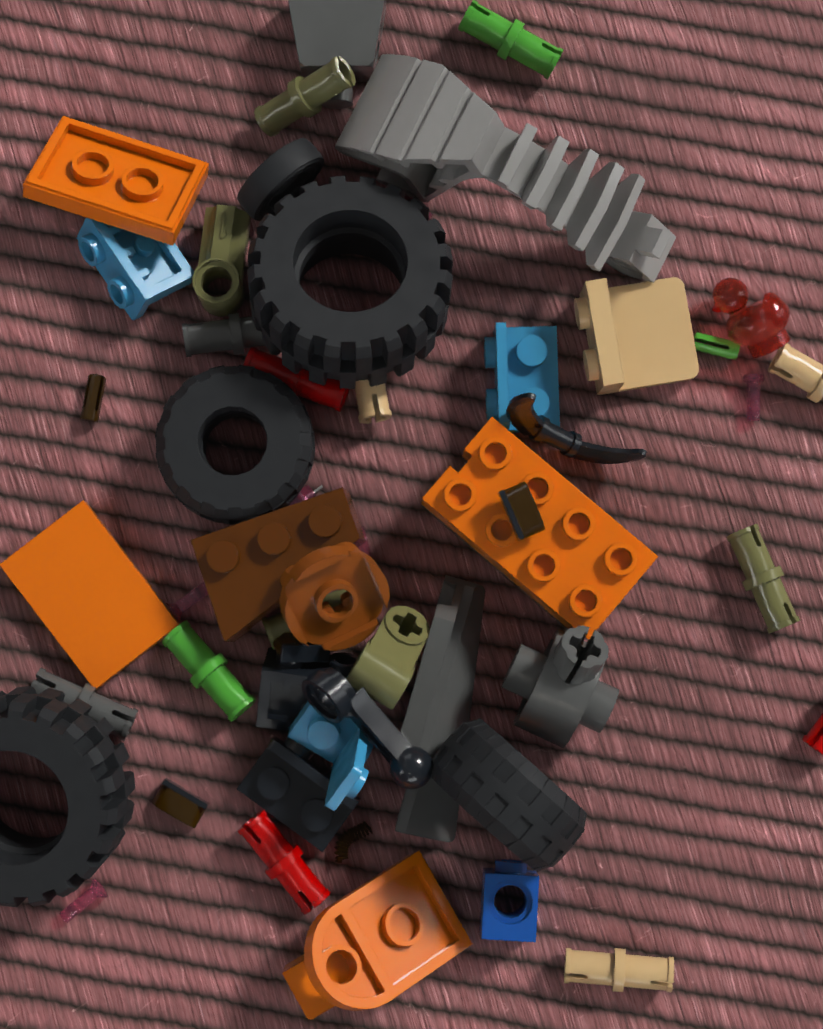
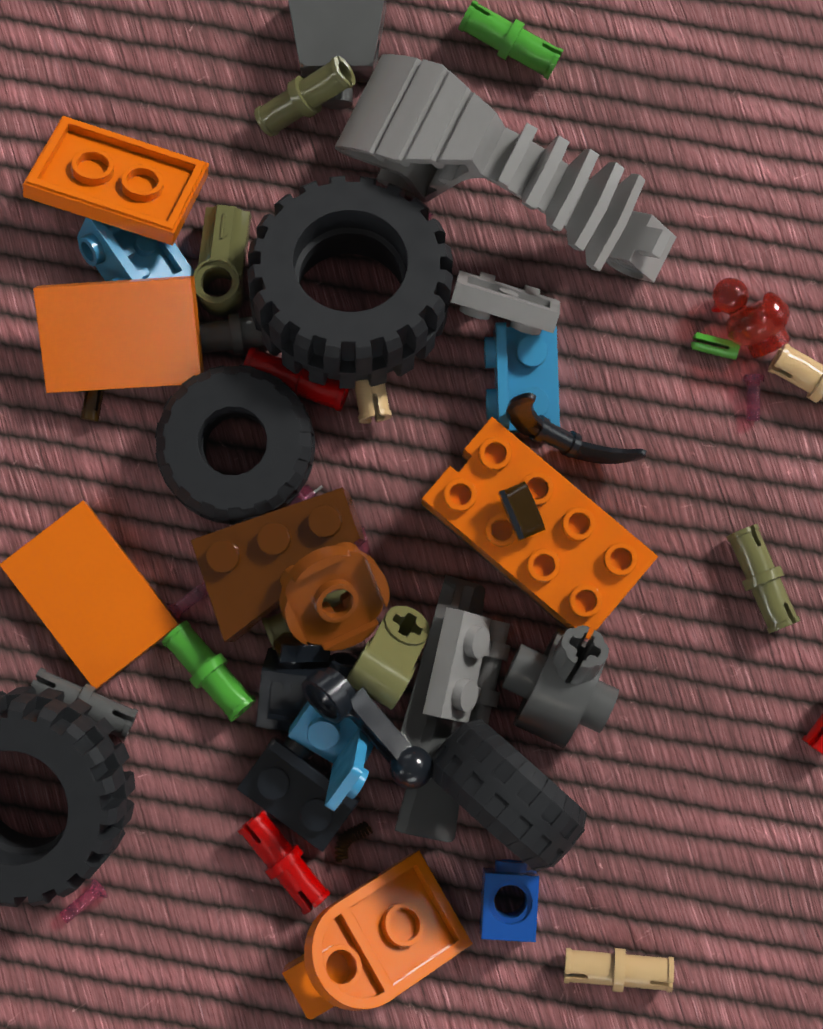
(119, 334): none -> orange tile
(180, 803): dark brown piece -> none
(278, 176): black tyre -> none
(467, 667): none -> light grey plate
(525, 307): none -> light grey plate
(636, 334): tan bracket -> none

